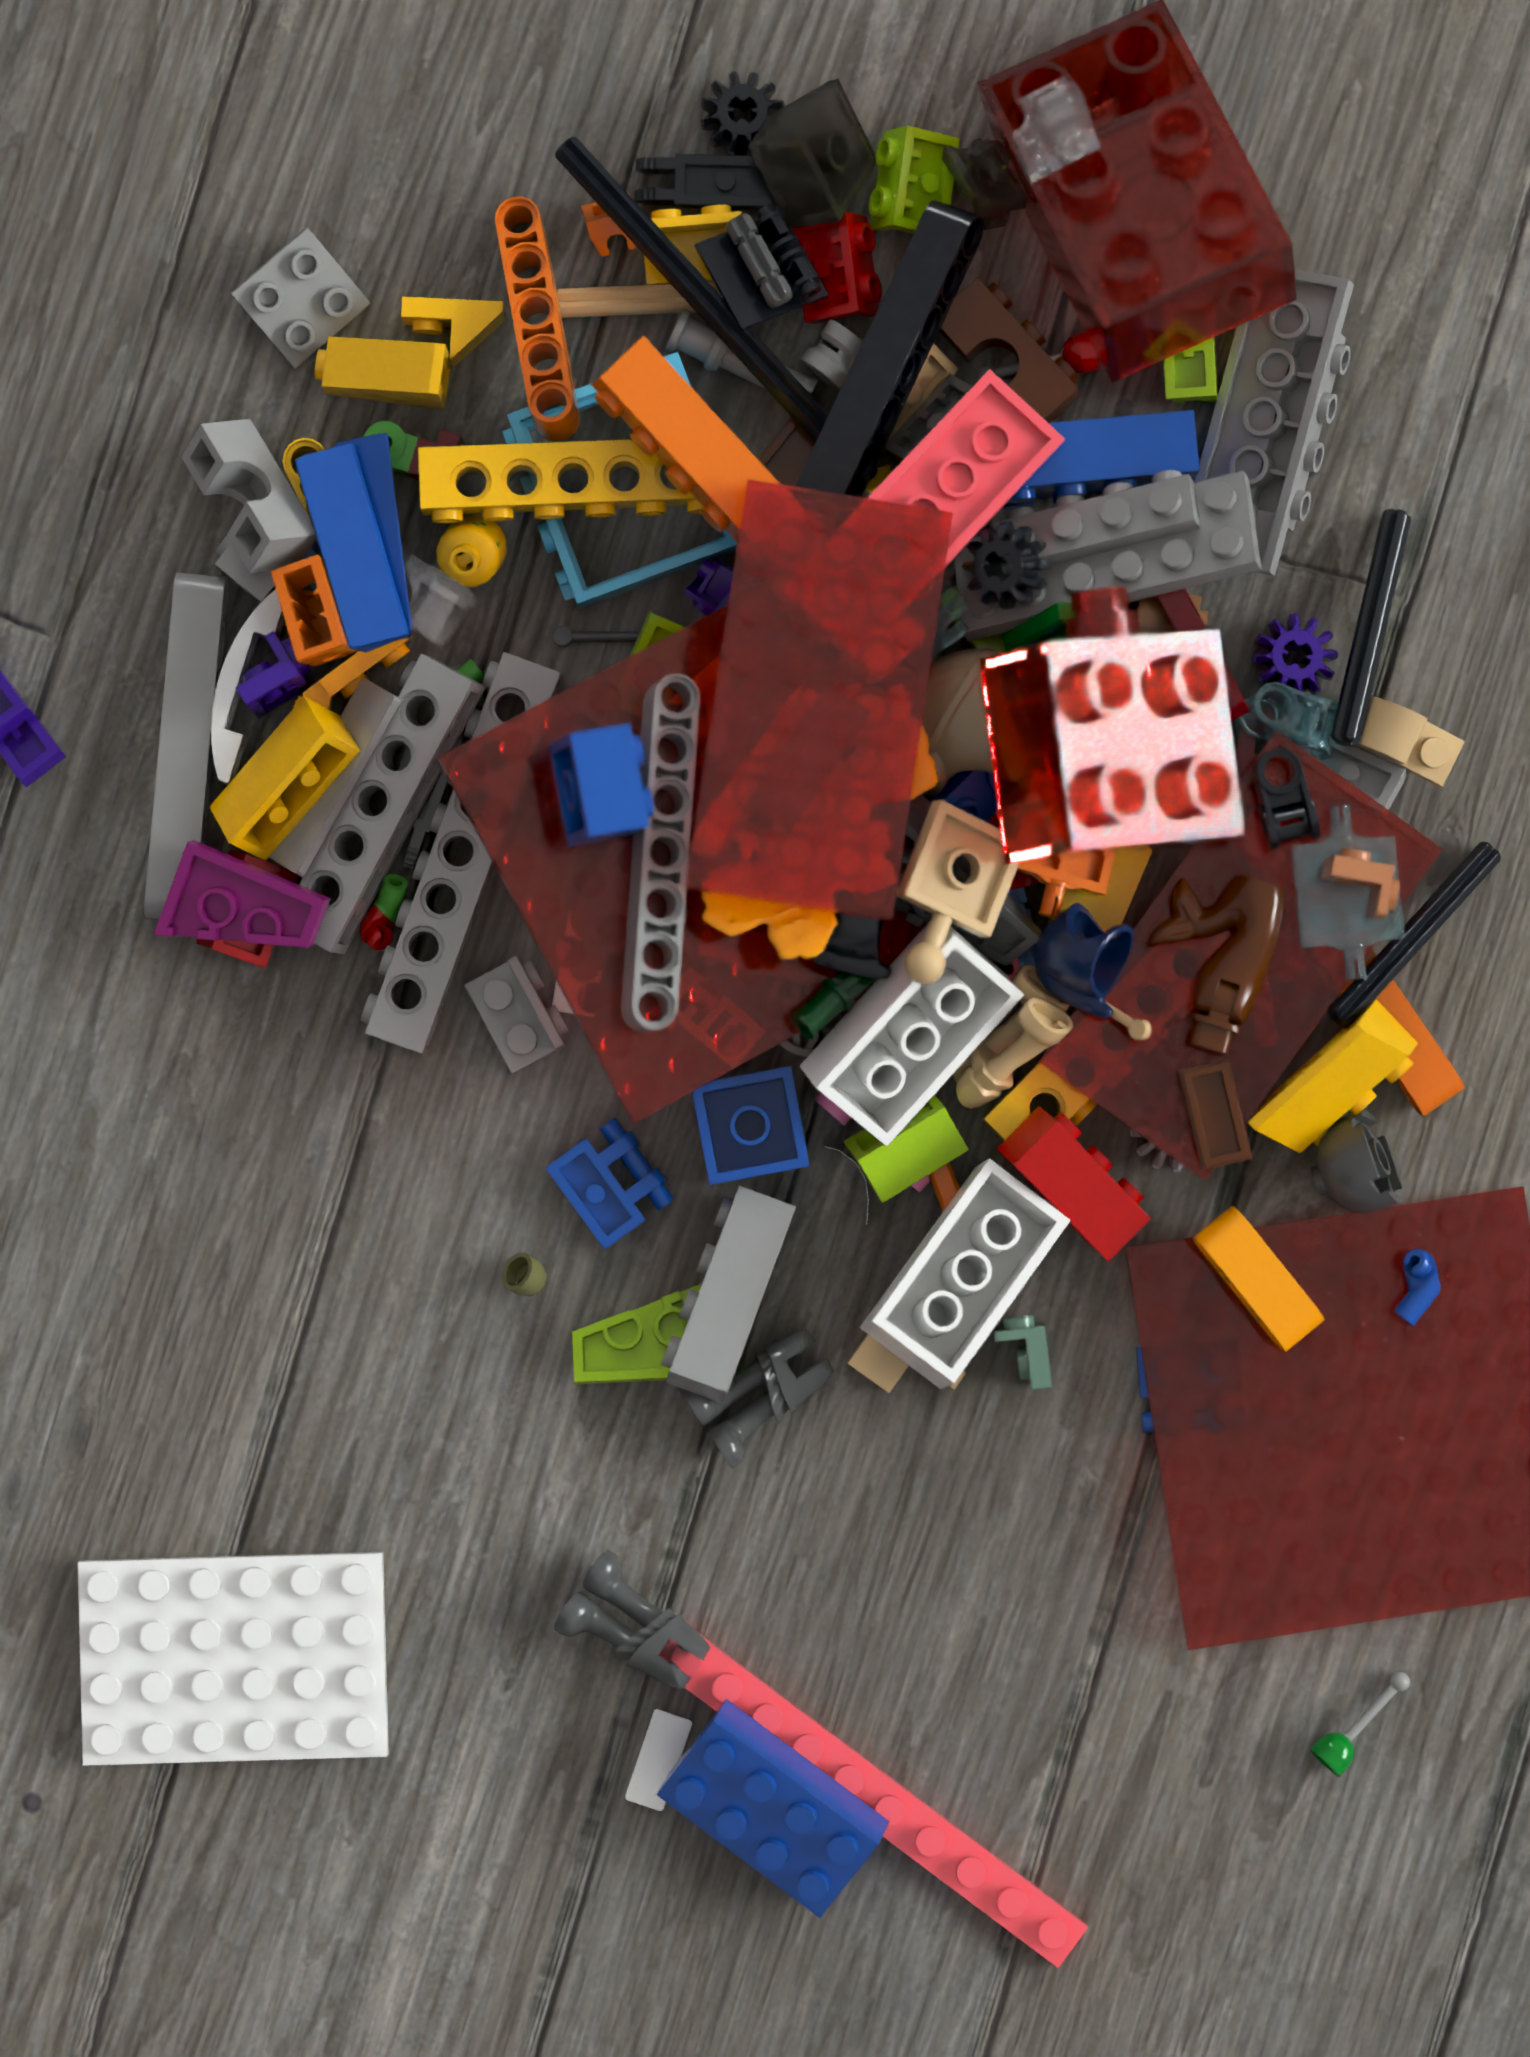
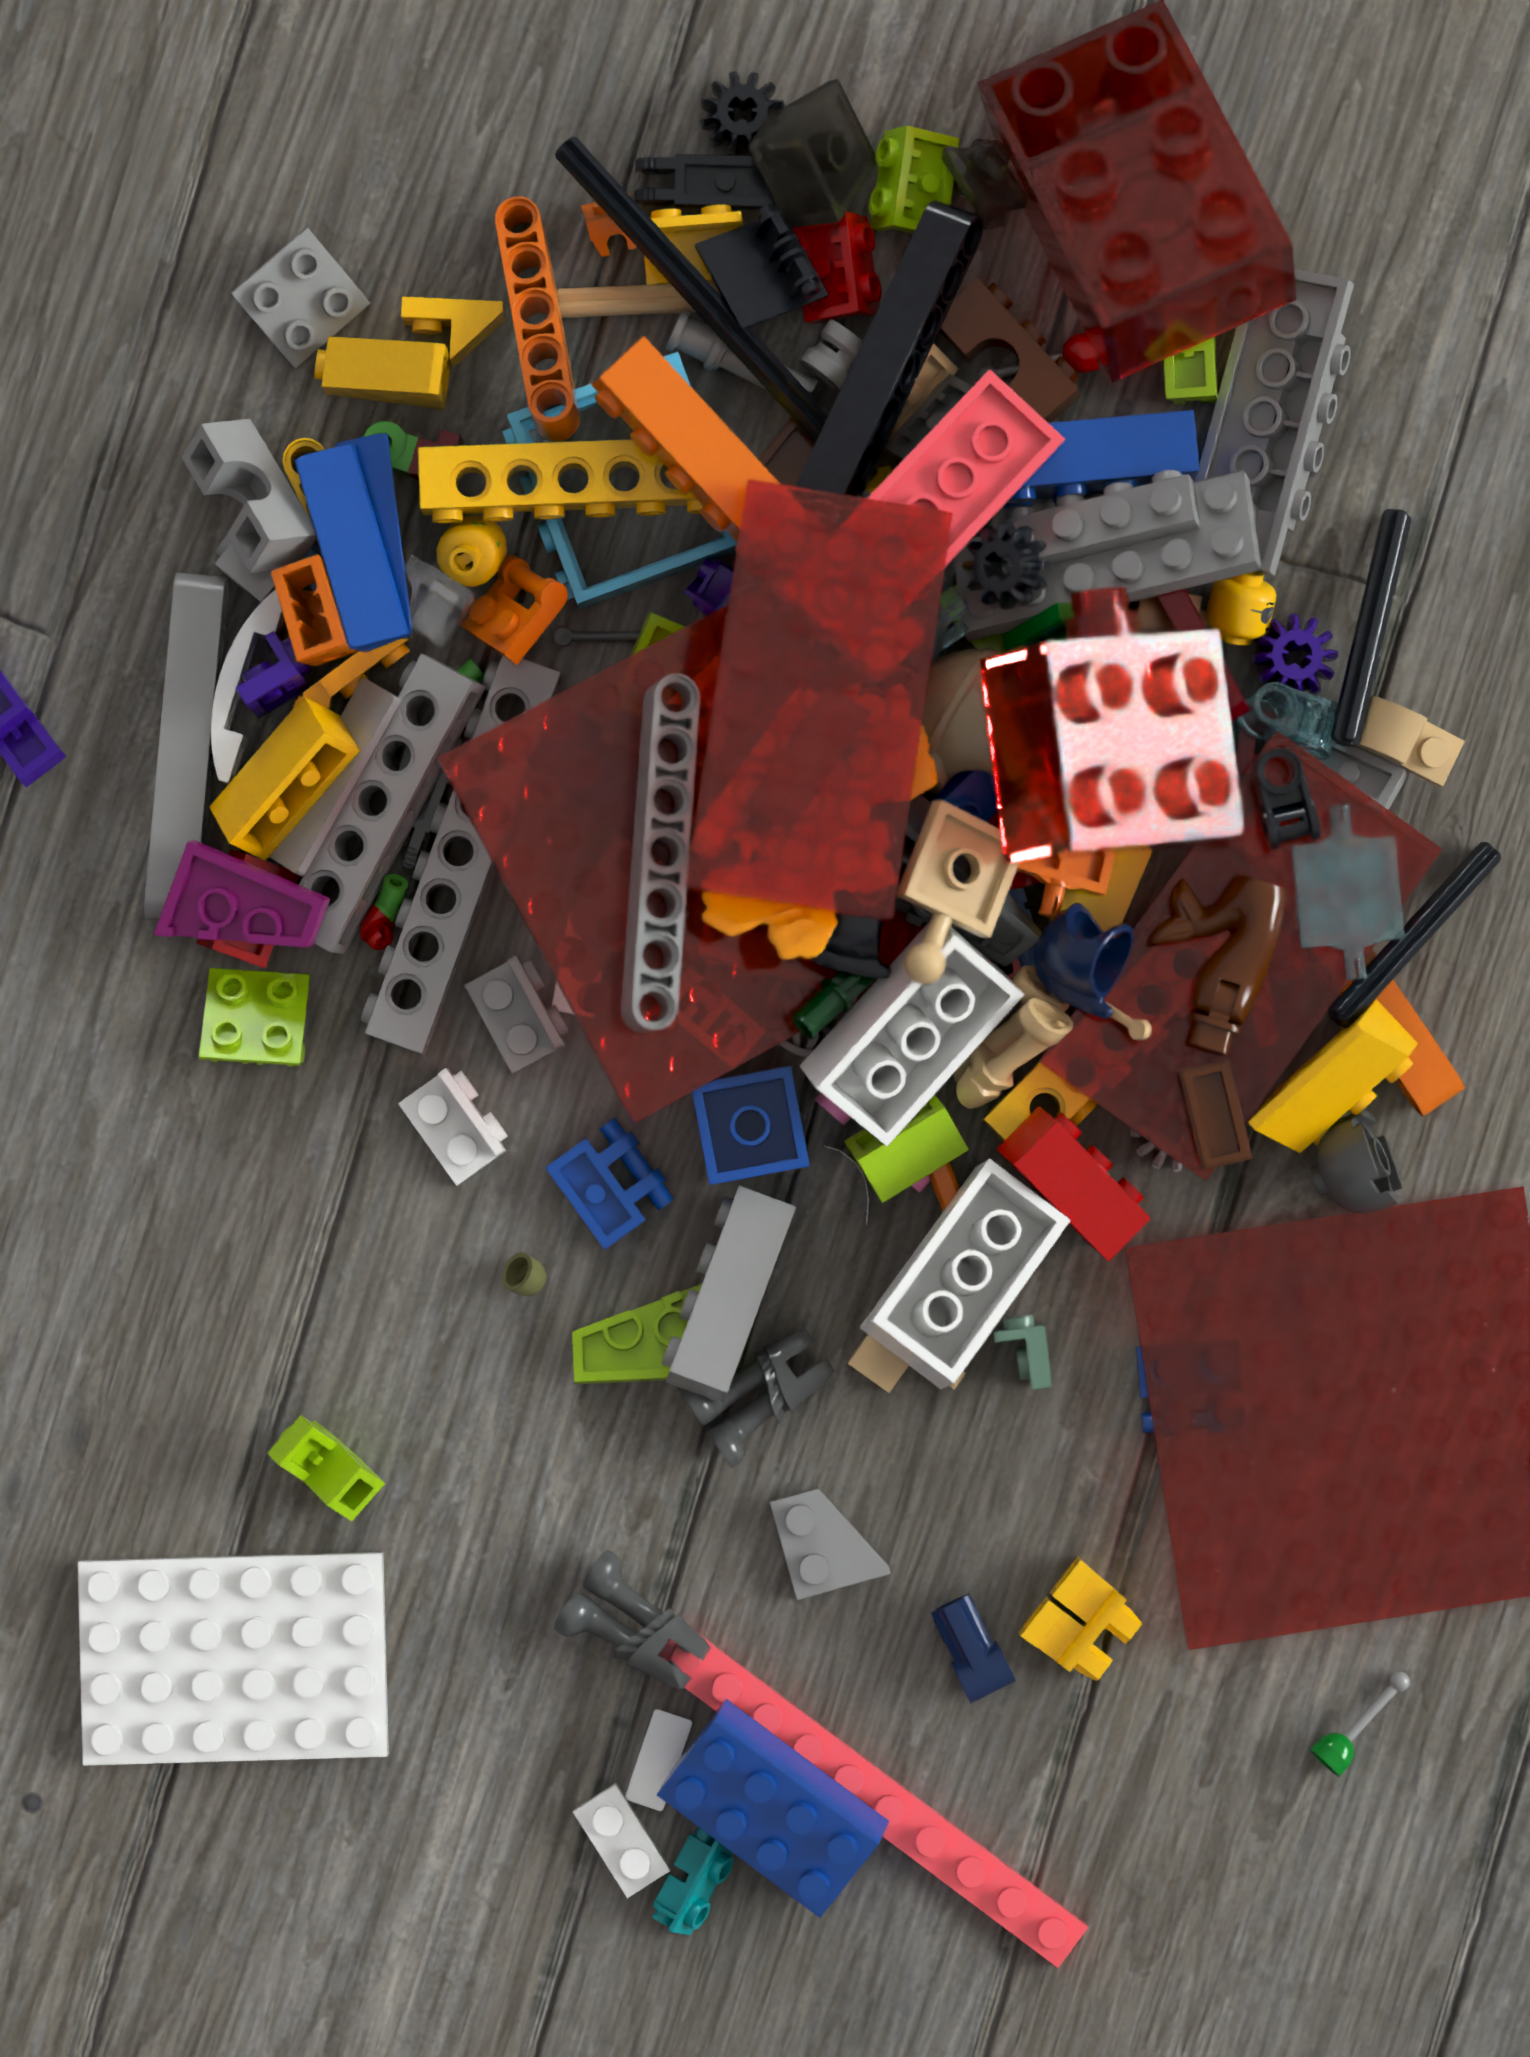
(254, 1017): none -> lime hinge
(326, 1467): none -> lime brick
(453, 1125): none -> white bracket
(507, 624): none -> orange plate
(601, 784): blue brick -> none
(621, 1840): none -> white plate
(686, 1904): none -> teal hinge
(759, 260): dark grey axle -> none
(822, 1545): none -> light grey wing
(975, 1656): none -> dark blue piece
(1054, 129): clear brick -> none
(1067, 1639): none -> yellow hips
(1241, 607): none -> yellow head
(1258, 1278): light orange beam -> none
(1356, 869): nougat bracket -> none
(1422, 1284): blue arm -> none

